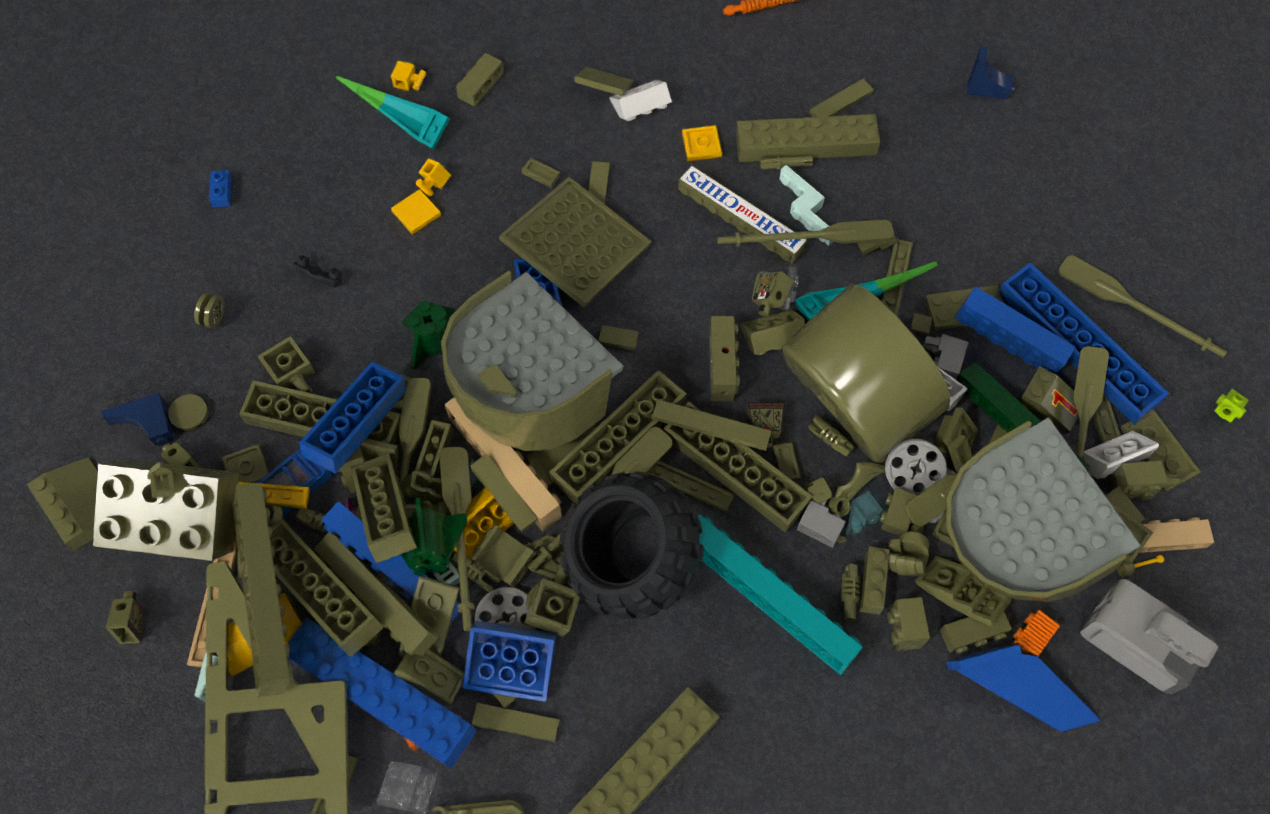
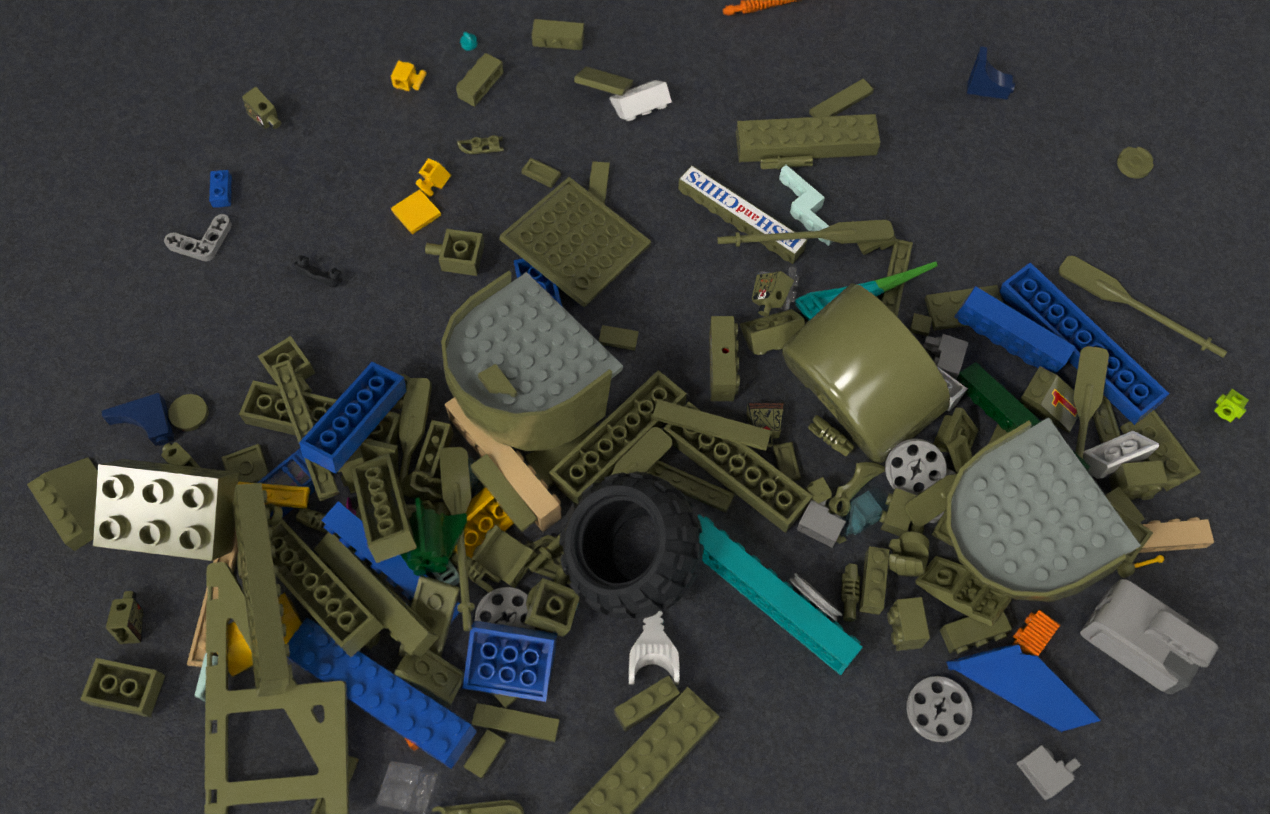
(123, 687): none -> olive brick
(161, 480): olive tile -> none
(205, 244): none -> light grey beam
(209, 310): olive head -> none
(261, 109): none -> olive torso
(302, 424): none -> olive tile
(417, 120): teal plate -> none
(428, 326): dark green brick -> none
(459, 252): none -> olive brick
(468, 41): none -> teal tile
(477, 143): none -> olive piece
(484, 754): none -> olive tile
(558, 34): none -> olive brick
(646, 703): none -> olive brick
(654, 648): none -> white animal
(701, 143): yellow tile -> none
(816, 597): none -> light grey wedge
(948, 706): none -> light grey wedge
(1045, 773): none -> light grey hinge
(1135, 162): none -> olive tile

